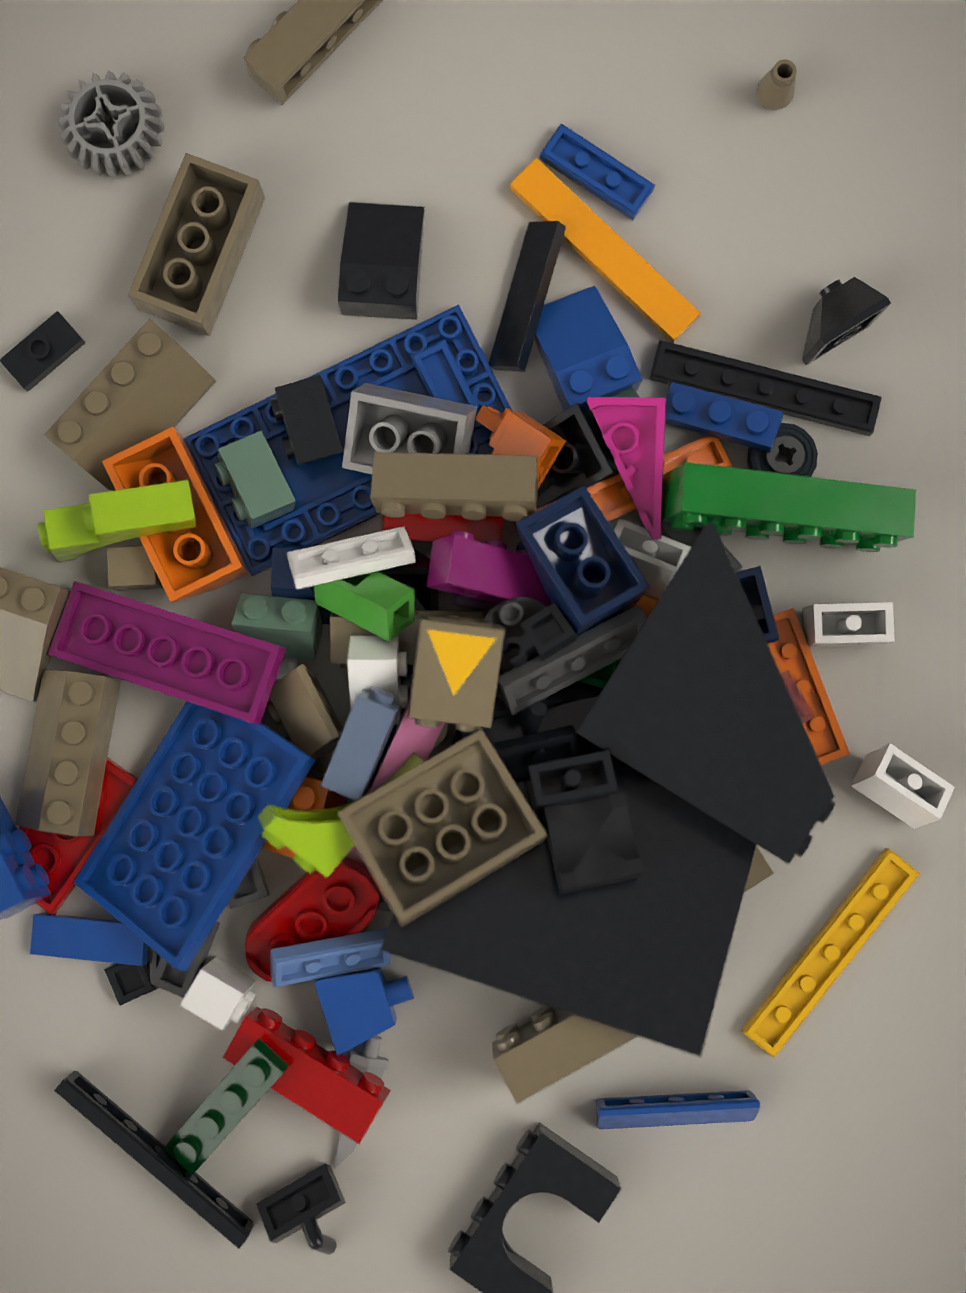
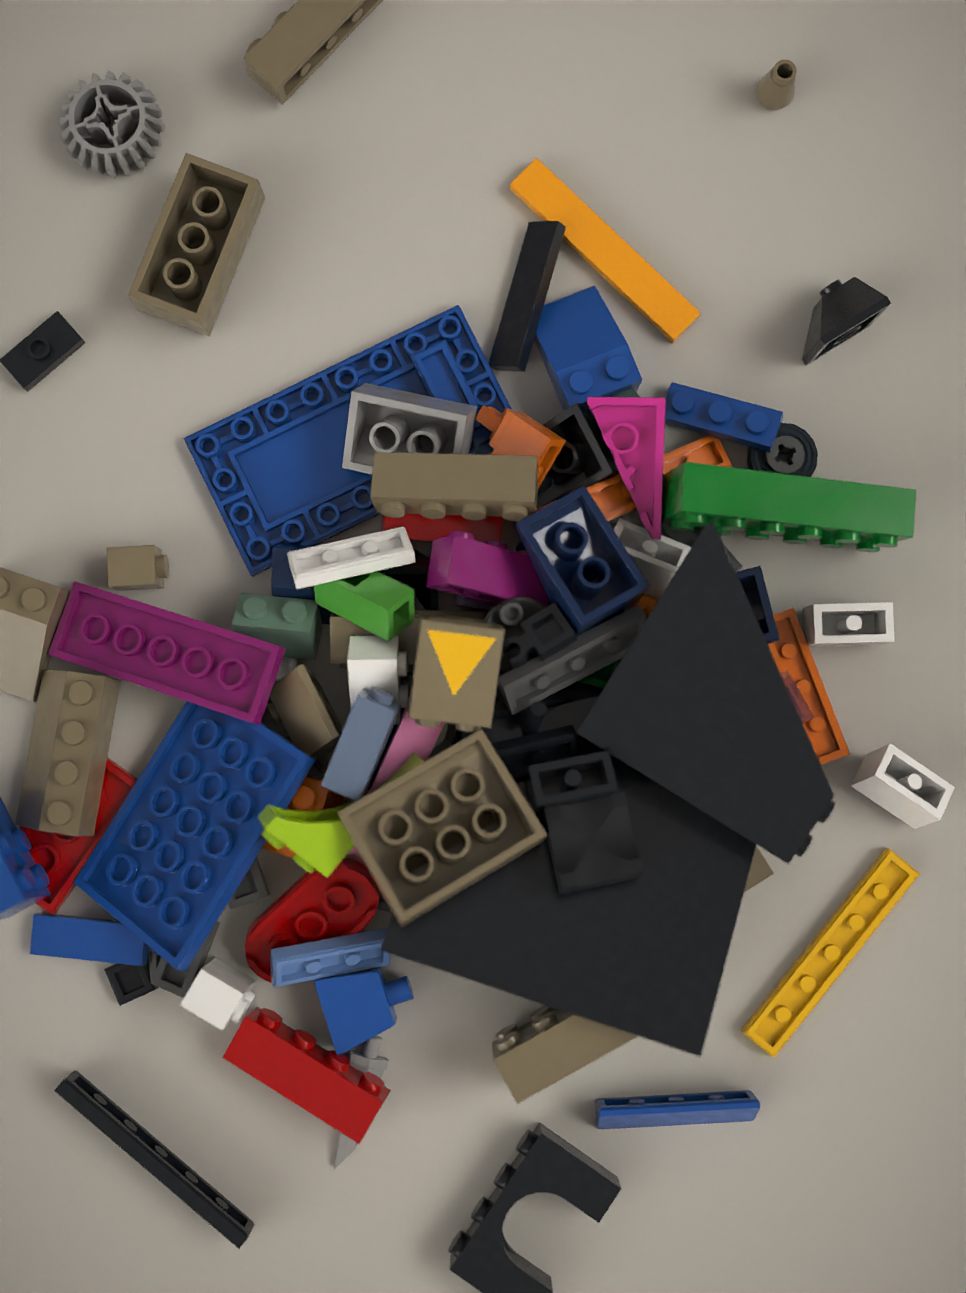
(116, 518): lime arch -> none
(130, 400): dark tan slope -> none
(189, 558): orange slope -> none
(226, 1106): plate -> none
(254, 479): sand green brick -> none
(300, 1206): black plate -> none
(308, 421): black brick -> none
(381, 261): black slope -> none
(597, 171): blue tile -> none
(767, 387): black tile -> none

